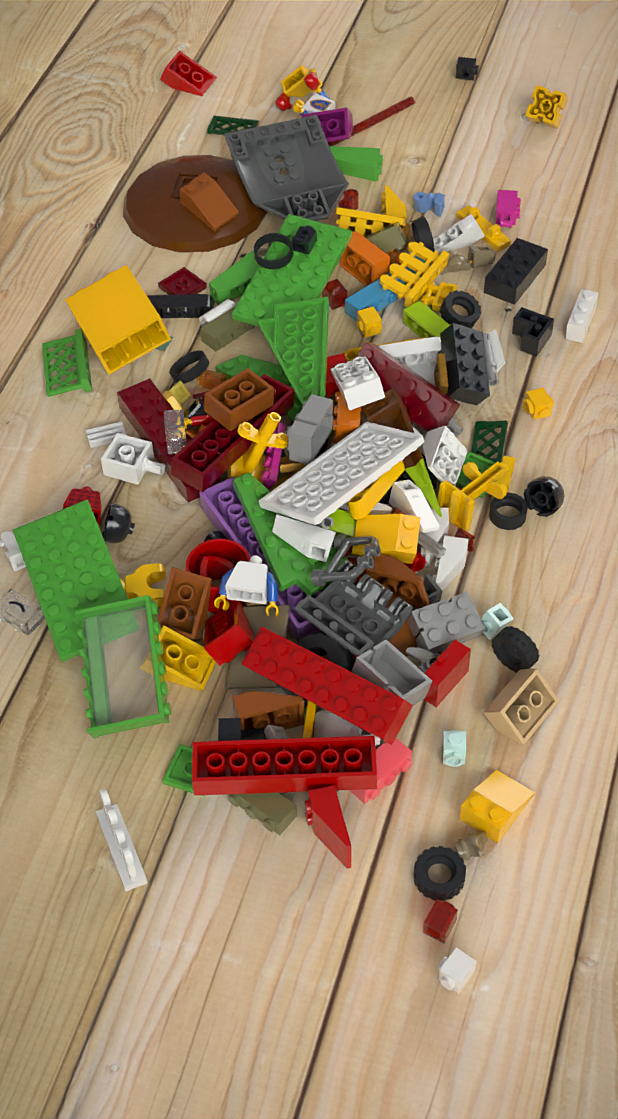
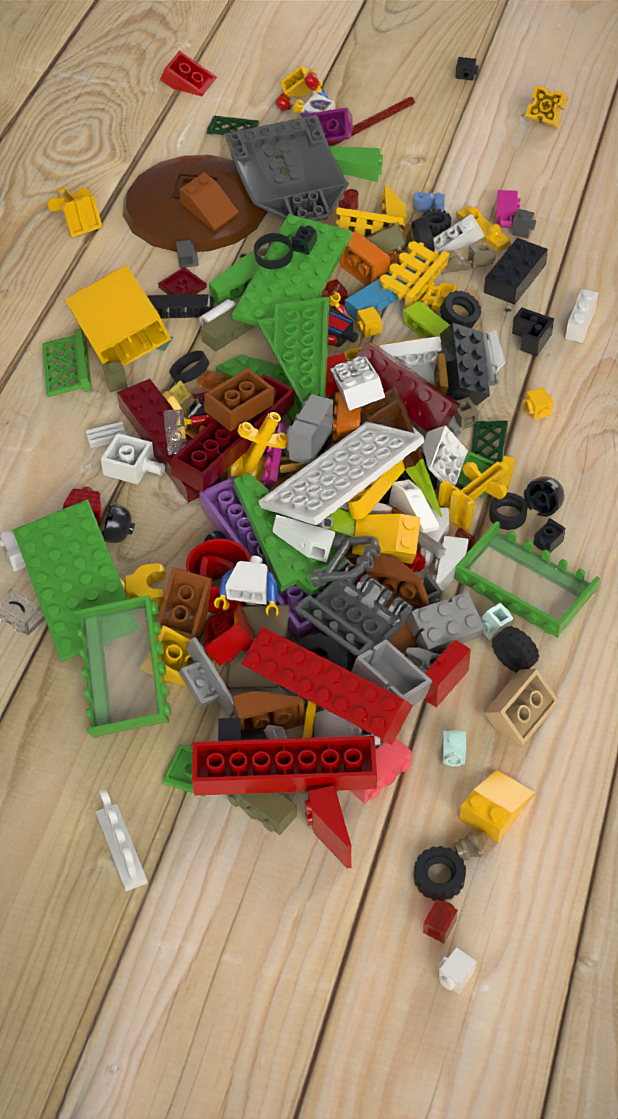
(78, 209): none -> yellow piece
(115, 376): none -> olive brick
(186, 254): none -> dark grey window
(204, 680): none -> light grey bracket
(339, 324): none -> torso
(442, 221): none -> black tyre
(466, 413): none -> dark tan brick
(523, 223): none -> dark grey brick
(525, 581): none -> window
(549, 536): none -> black brick

